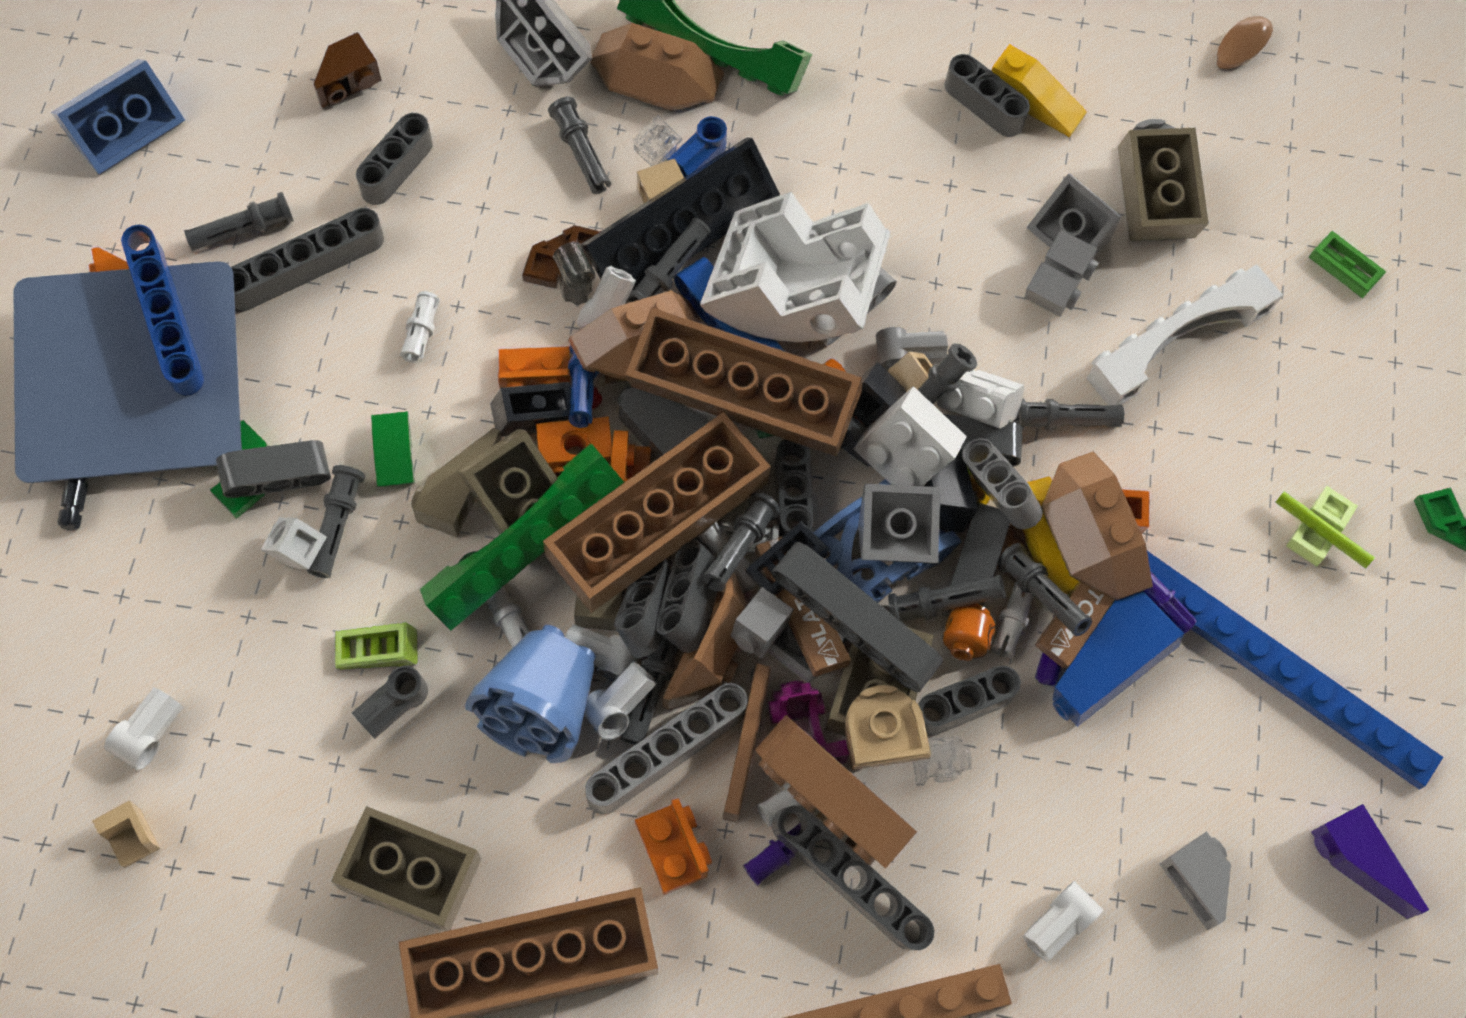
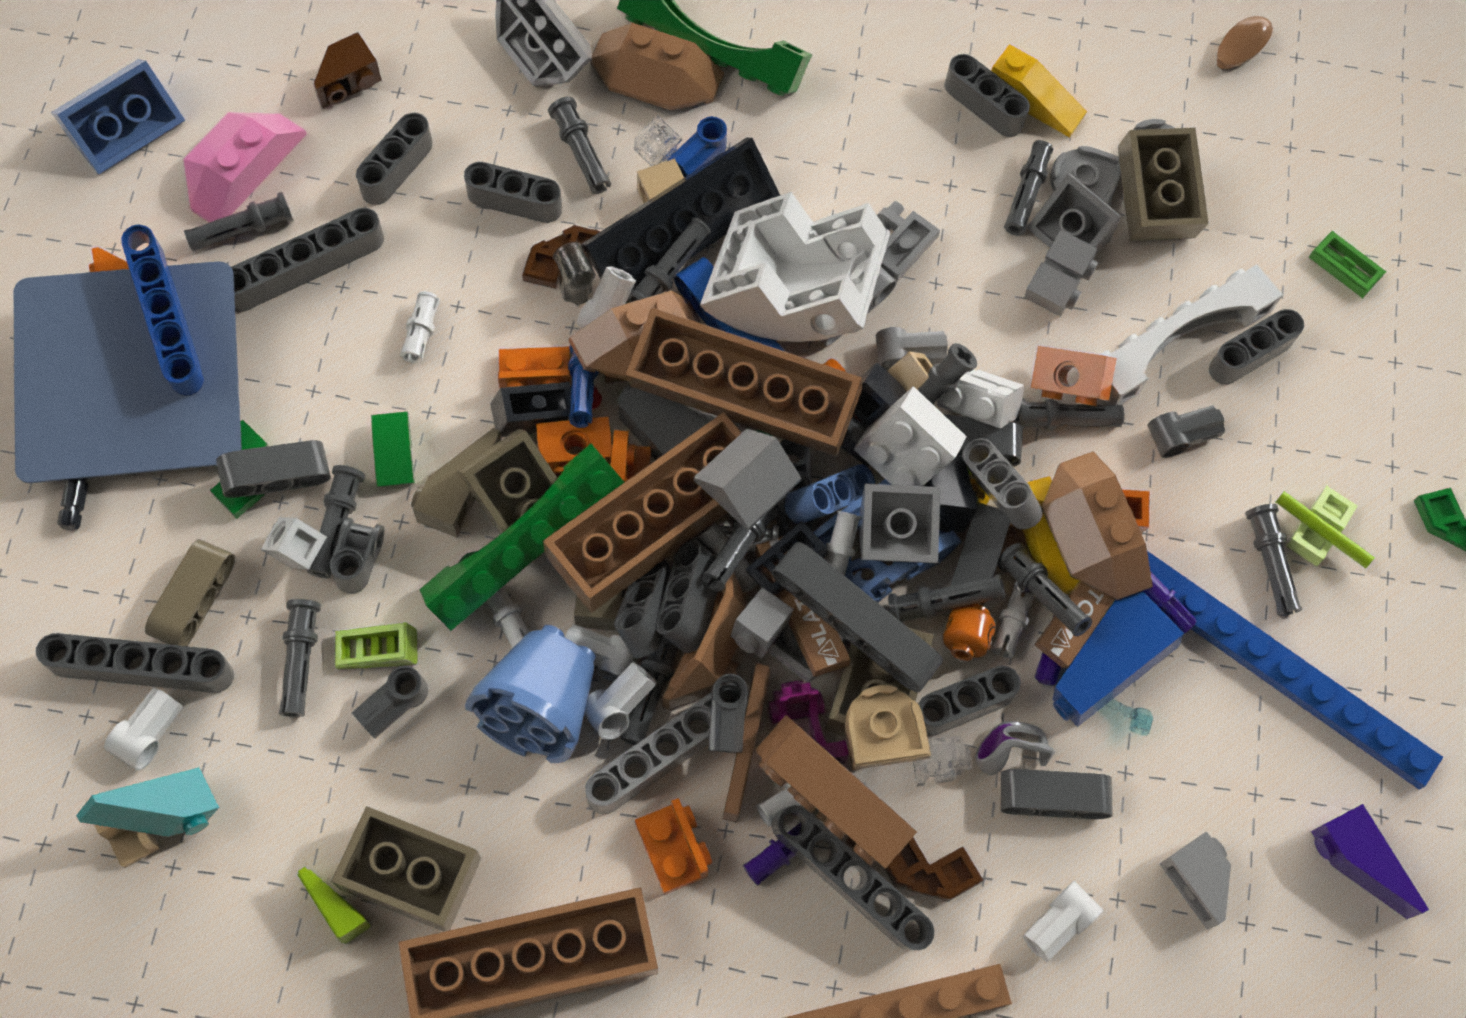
(120, 653): none -> dark grey beam
(155, 806): none -> teal slope
(190, 593): none -> dark tan beam
(236, 160): none -> bright pink wedge
(299, 640): none -> dark grey pin
(339, 914): none -> lime slope
(358, 548): none -> dark grey piece
(502, 180): none -> dark grey beam
(727, 719): none -> dark grey piece
(749, 477): none -> light grey slope
(828, 494): none -> medium blue beam
(842, 541): none -> white pin
(907, 242): none -> light grey plate
(940, 880): none -> reddish brown tile
(996, 746): none -> light grey piece
(1032, 176): none -> dark grey pin
(1056, 794): none -> dark grey beam
(1090, 166): none -> light grey tile
(1094, 371): none -> orange brick
(1140, 717): none -> clear light blue hand
(1178, 432): none -> dark grey piece
(1264, 335): none -> dark grey beam
(1271, 544): none -> dark grey pin

